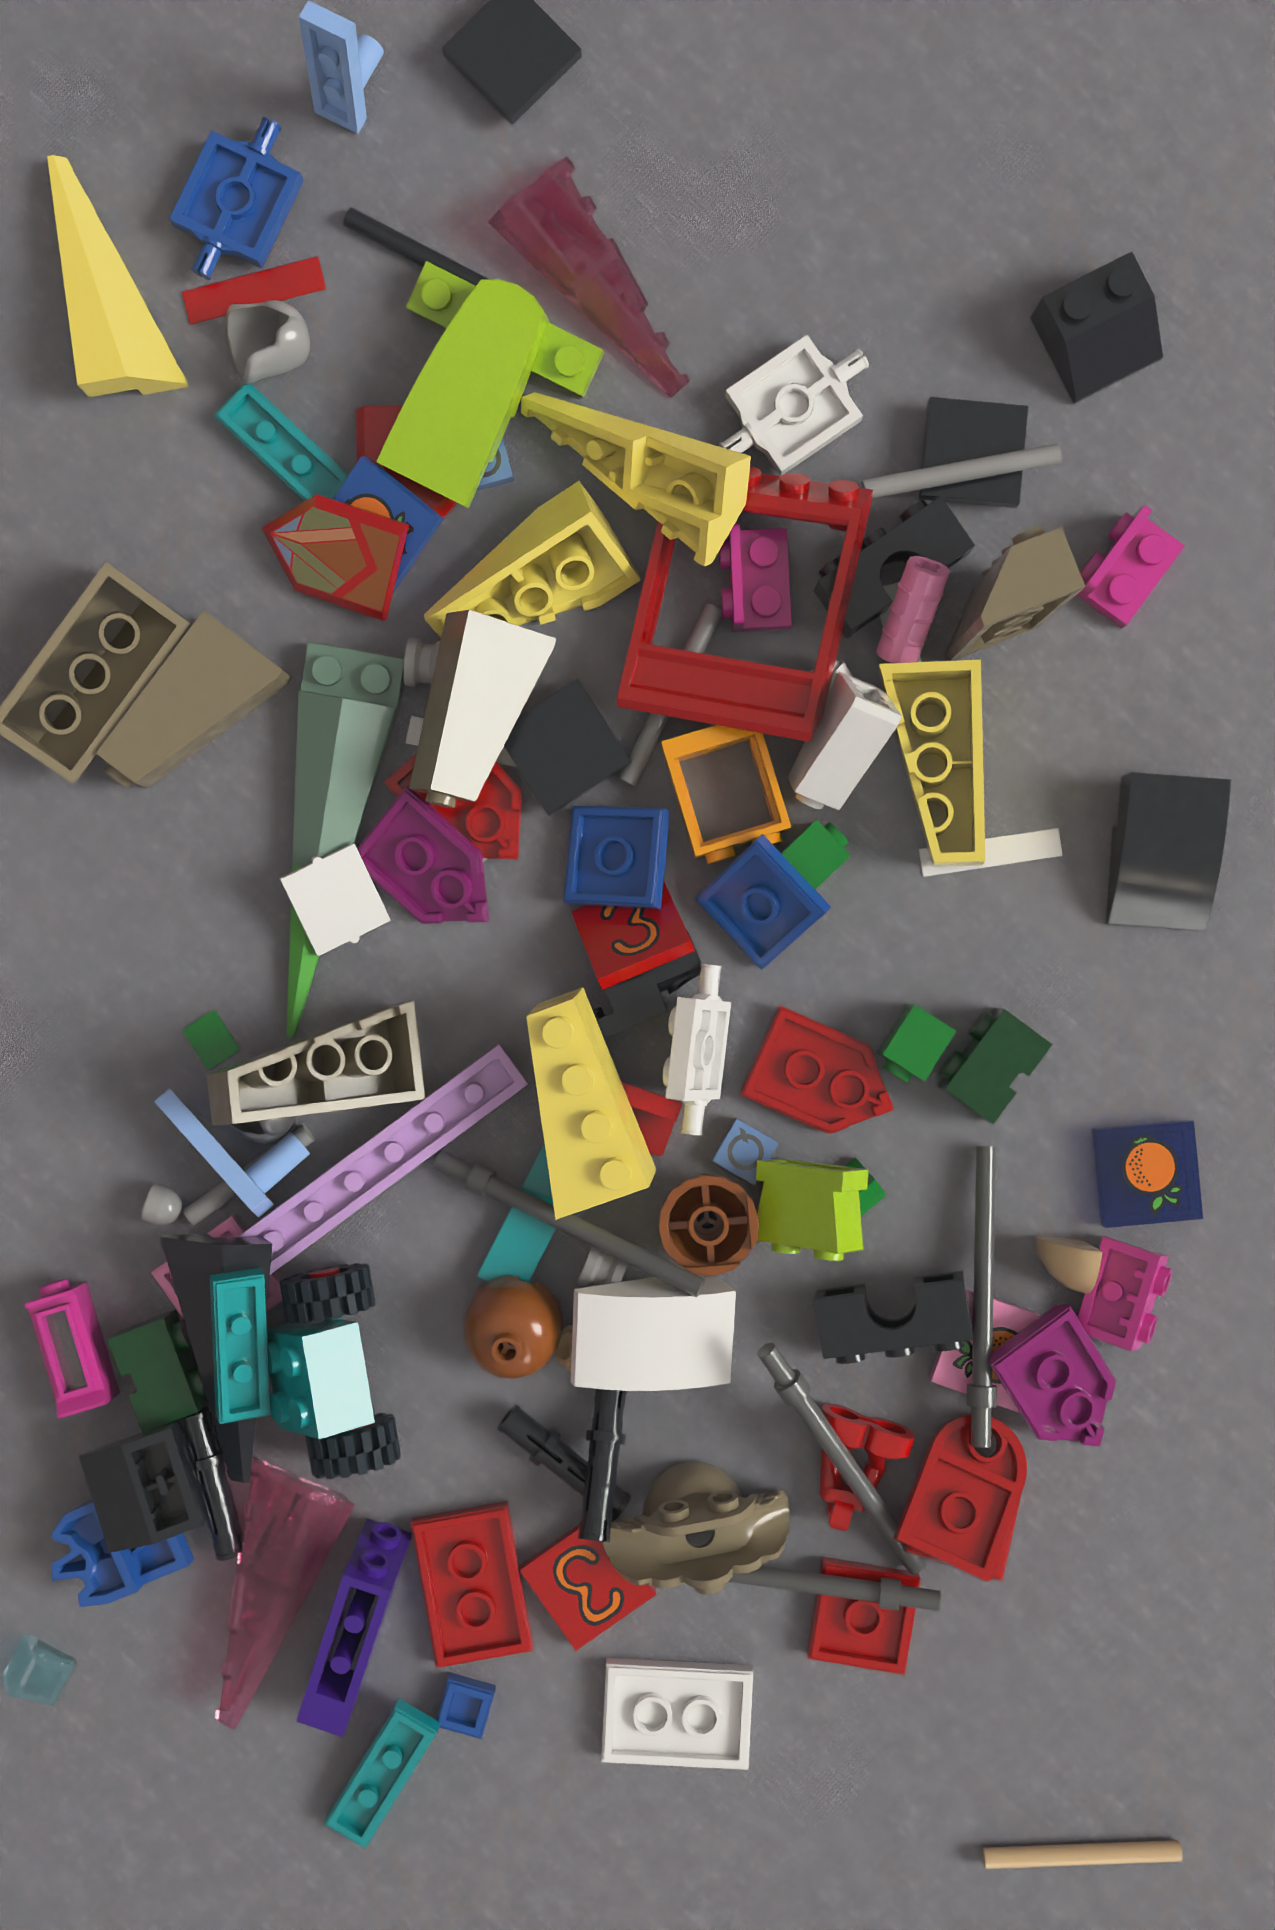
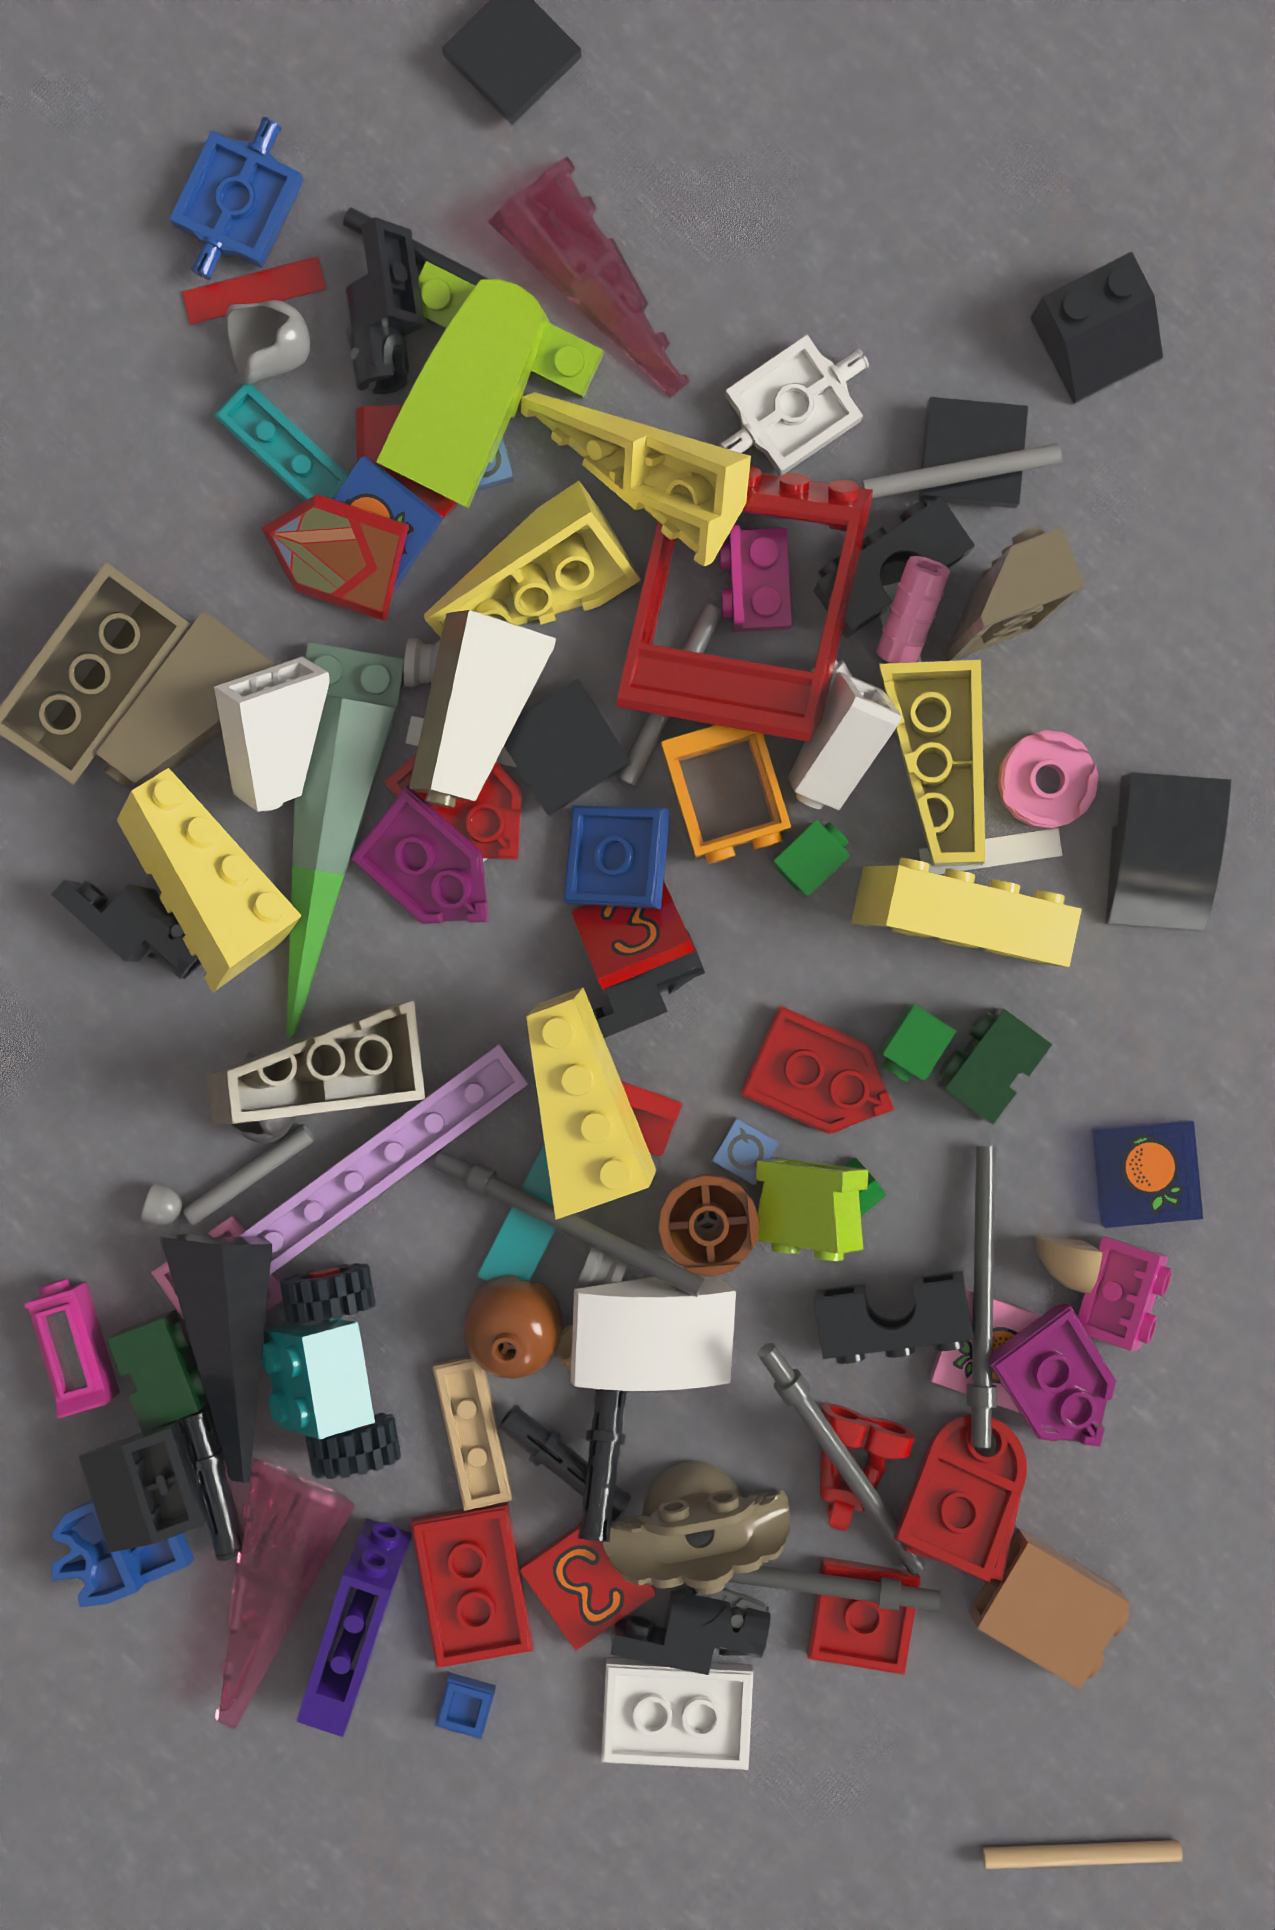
(37, 1671): clear light blue slope -> none
(109, 321): light yellow wedge -> none
(131, 924): none -> black plate
(205, 879): none -> light yellow wedge
(211, 1040): green sticker -> none
(239, 1345): teal tile -> none
(253, 1182): light blue piece -> none
(271, 730): none -> white slope
(335, 899): white piece -> none
(337, 65): light blue piece -> none
(382, 1773): teal tile -> none
(384, 308): none -> black plate
(472, 1433): none -> tan tile
(693, 1629): none -> black plate
(697, 1049): white plate -> none
(762, 902): blue tile -> none
(966, 912): none -> light yellow wedge
(1051, 1610): none -> medium nougat brick
(1076, 775): none -> bright pink tile
(1130, 567): dark pink bracket -> none

